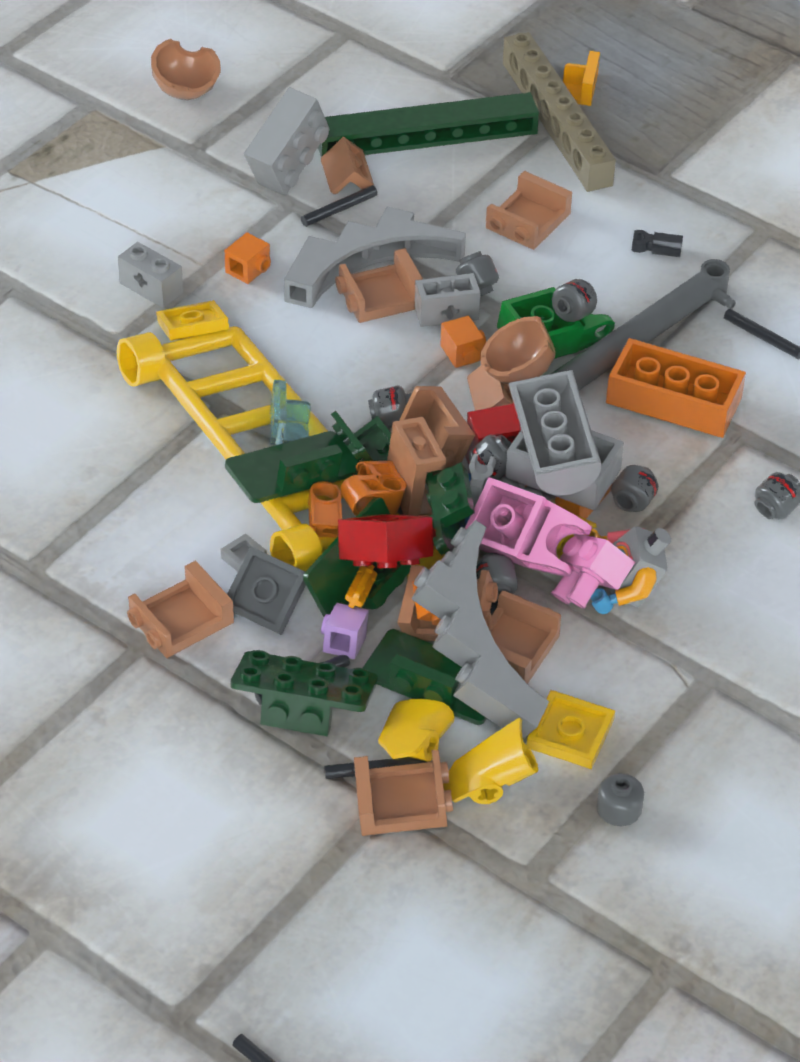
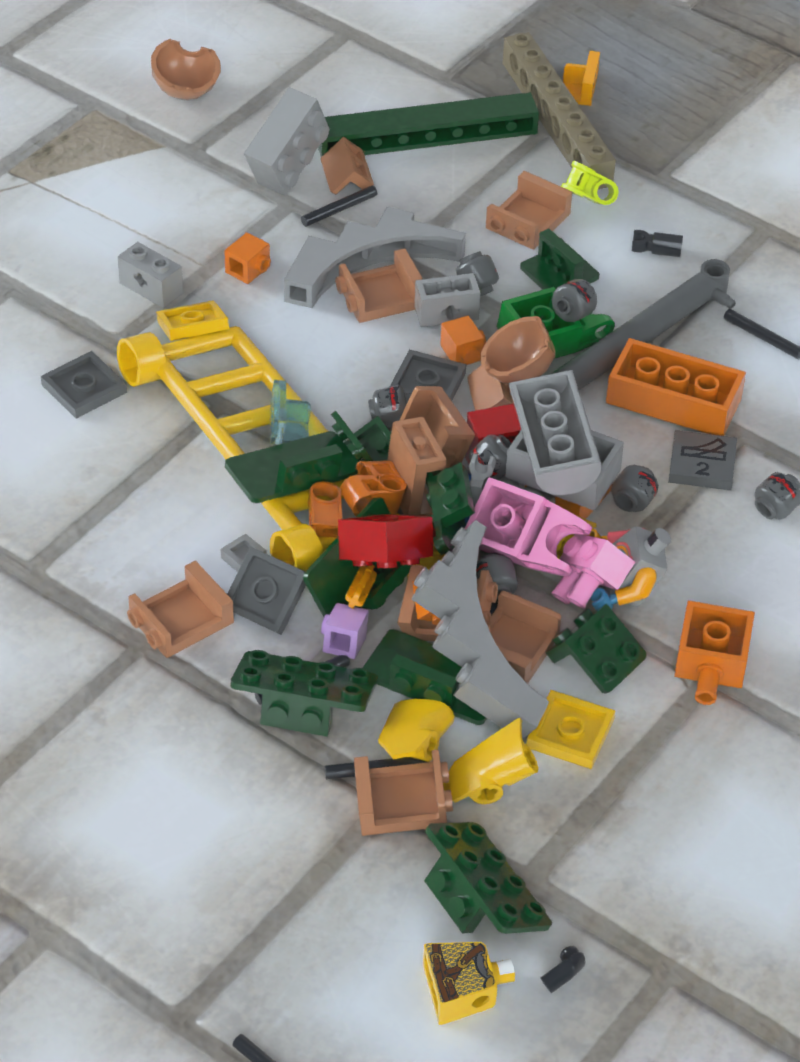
(83, 384): none -> dark grey tile
(429, 370): none -> dark grey tile
(463, 978): none -> torso
(477, 881): none -> dark green bracket
(557, 263): none -> dark green bracket
(571, 964): none -> black arm
(585, 183): none -> neon yellow piece
(600, 647): none -> dark green bracket
(620, 799): dark grey head -> none
(703, 460): none -> dark grey tile
(714, 648): none -> orange brick

